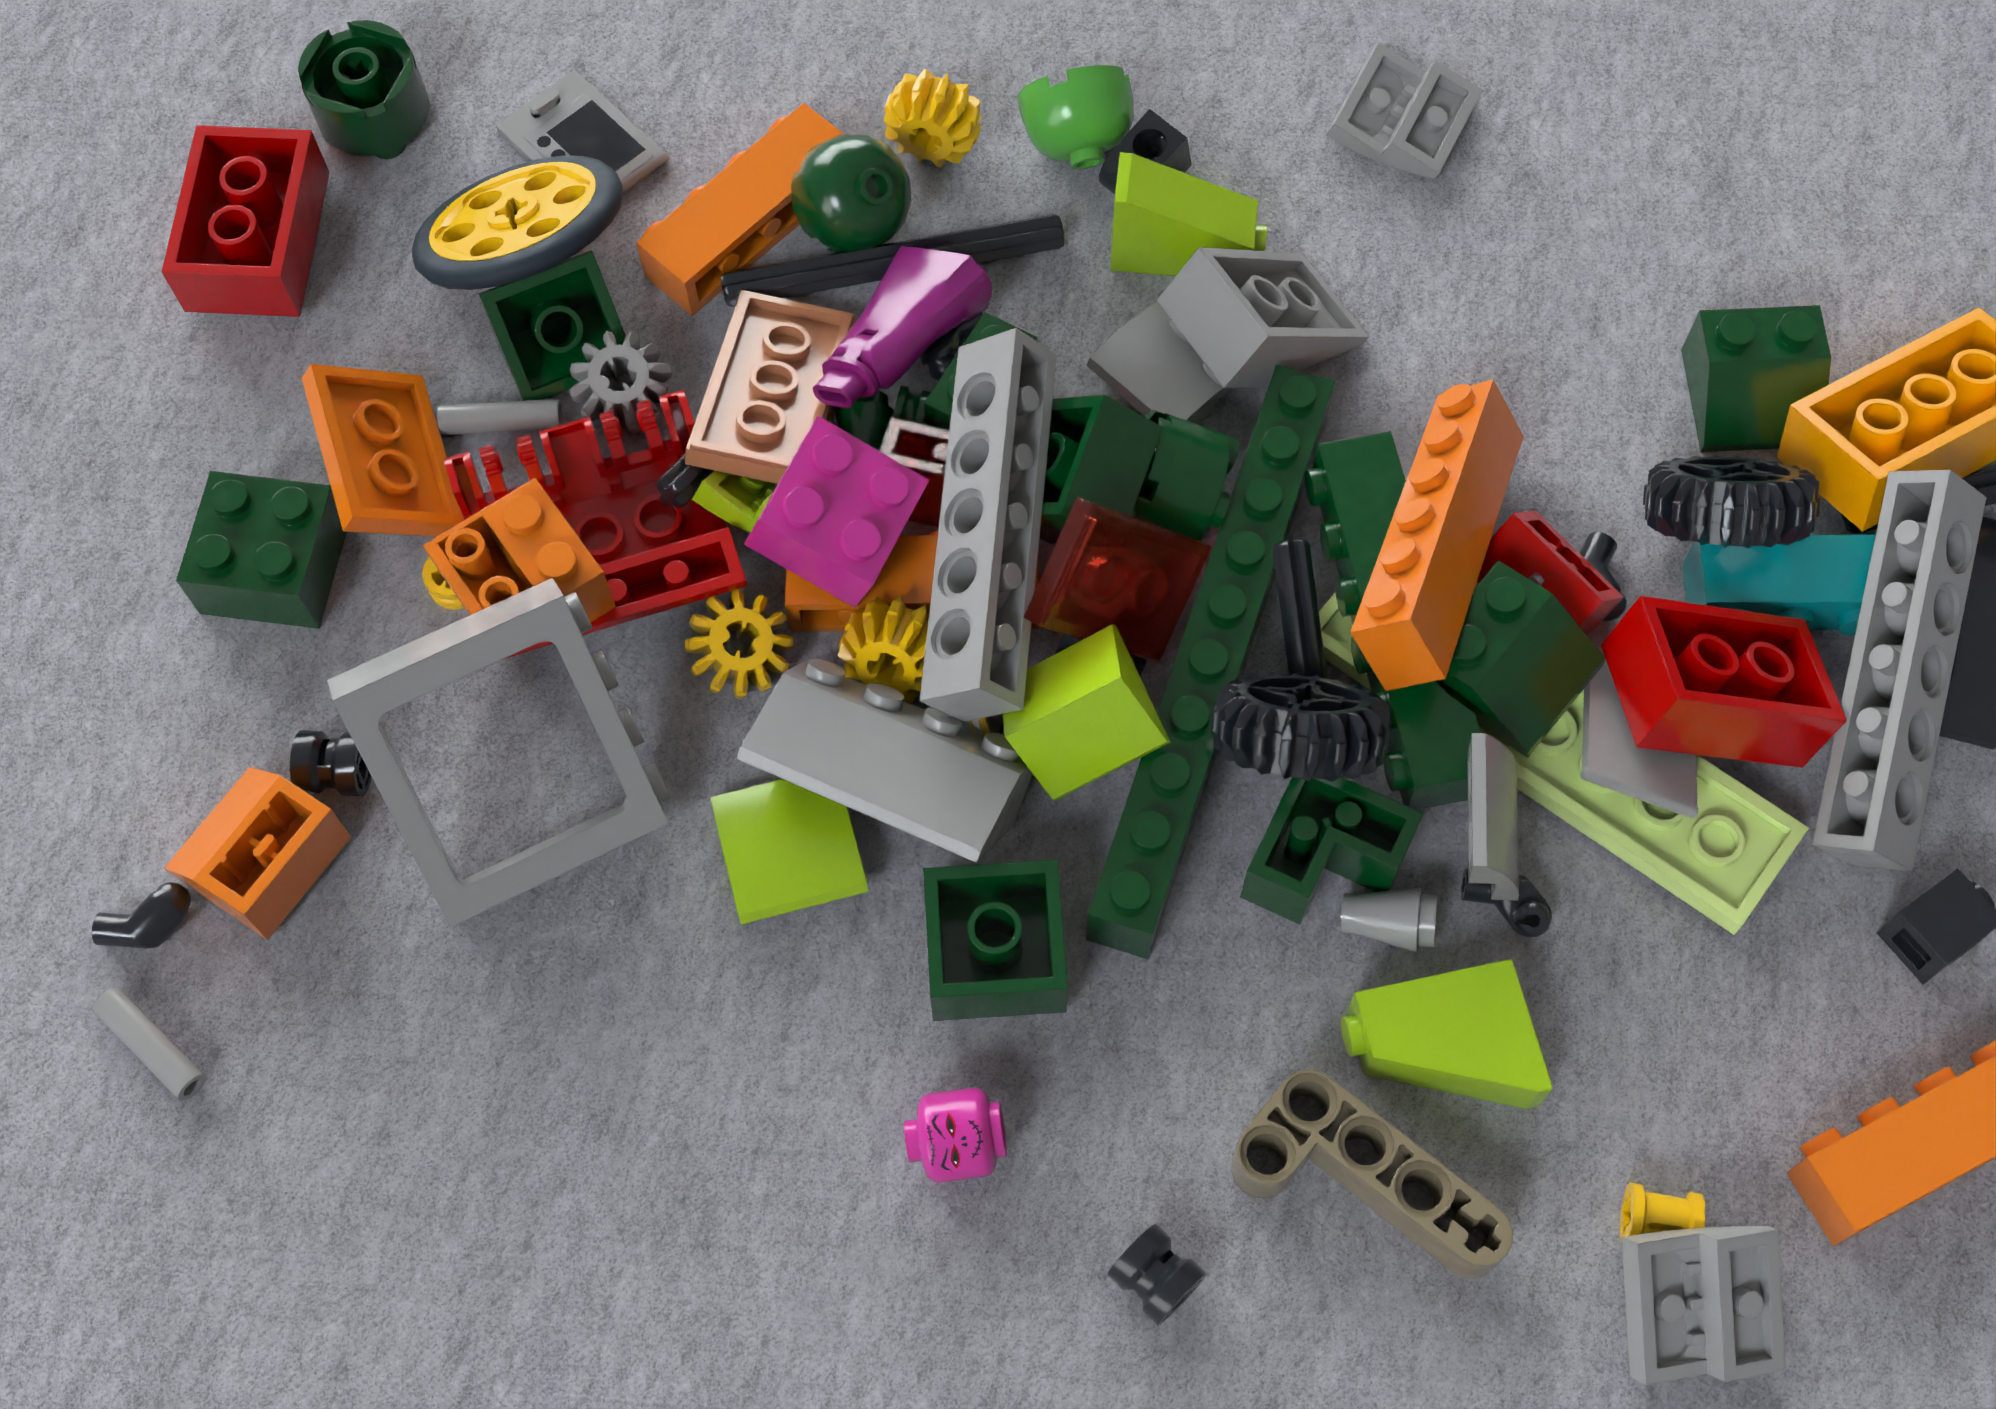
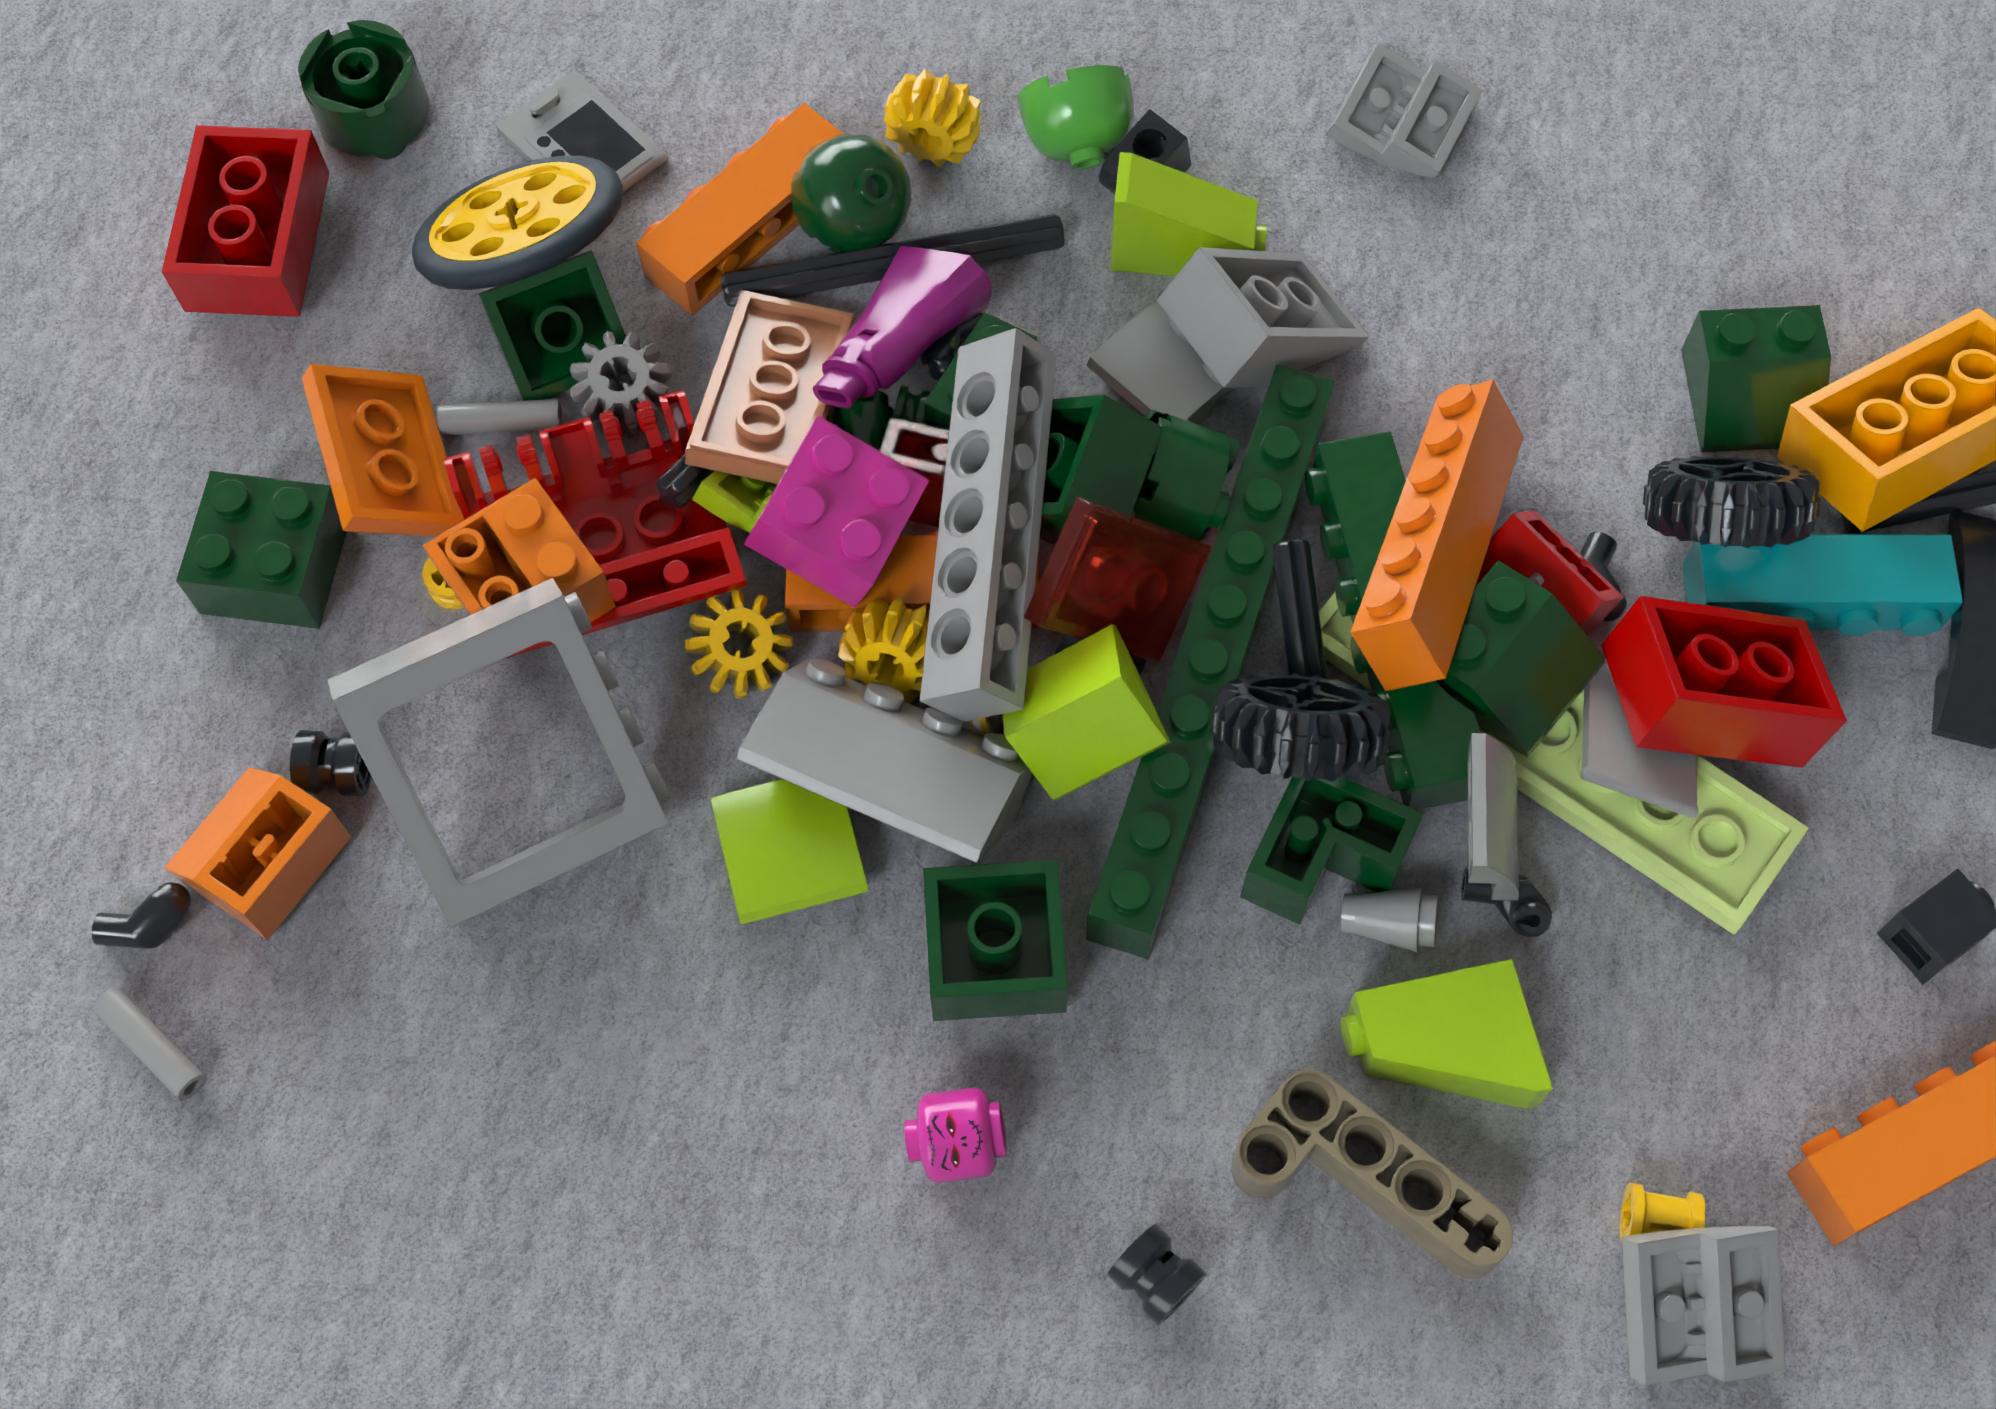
(1900, 670): light grey brick -> none

